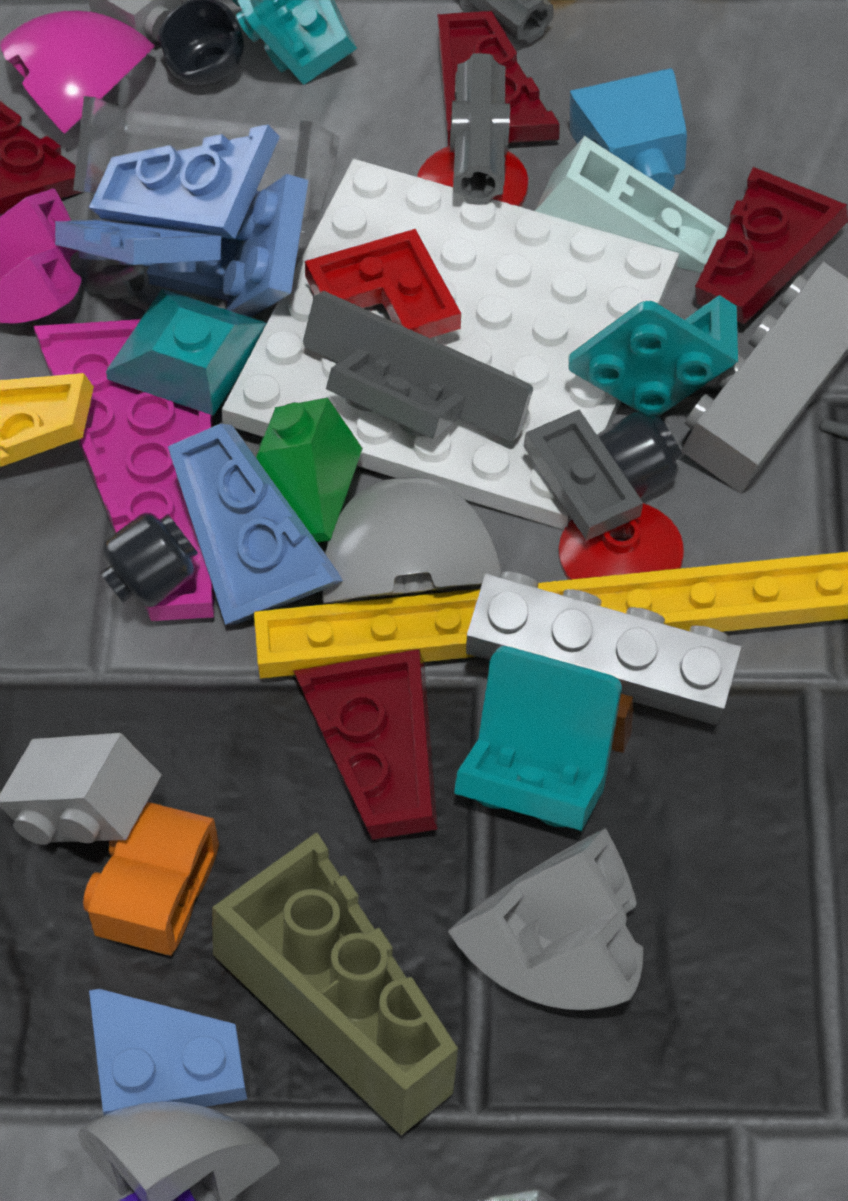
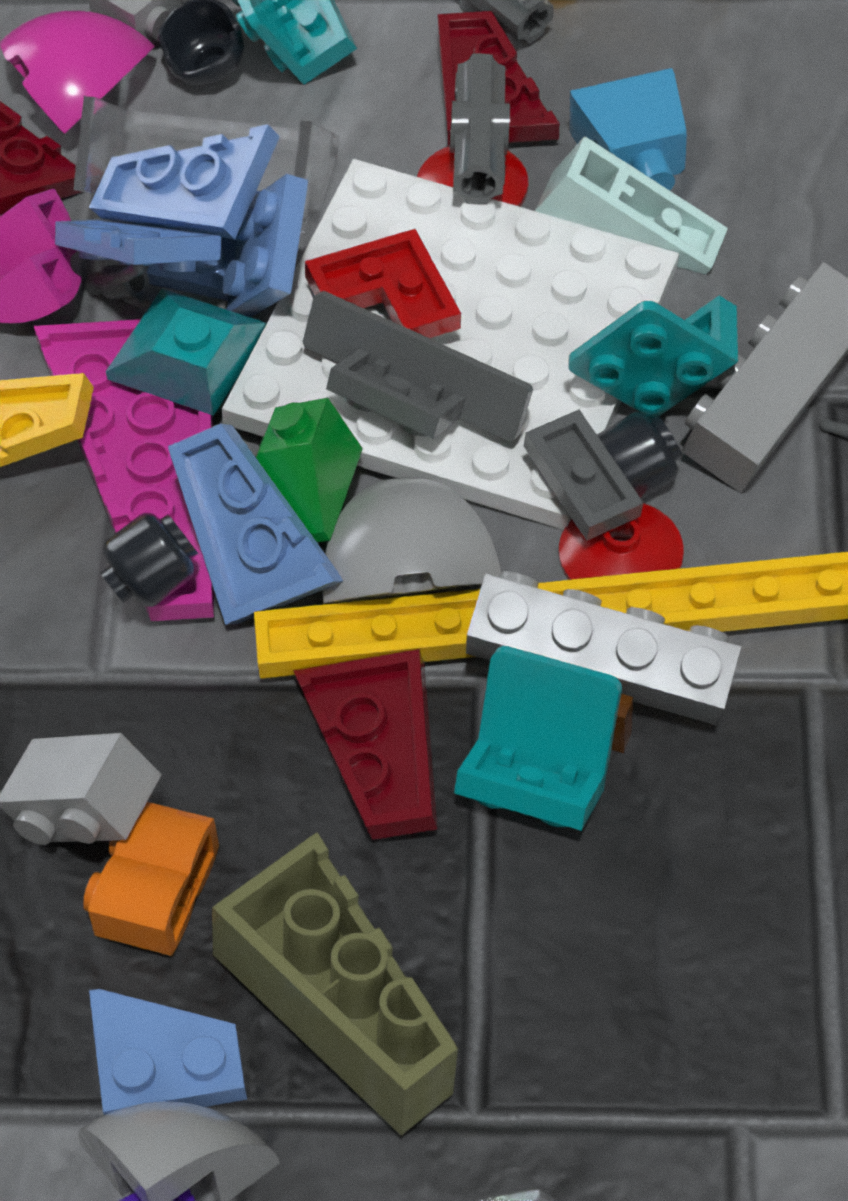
(560, 930): light grey brick -> none
(767, 242): dark red wing -> none

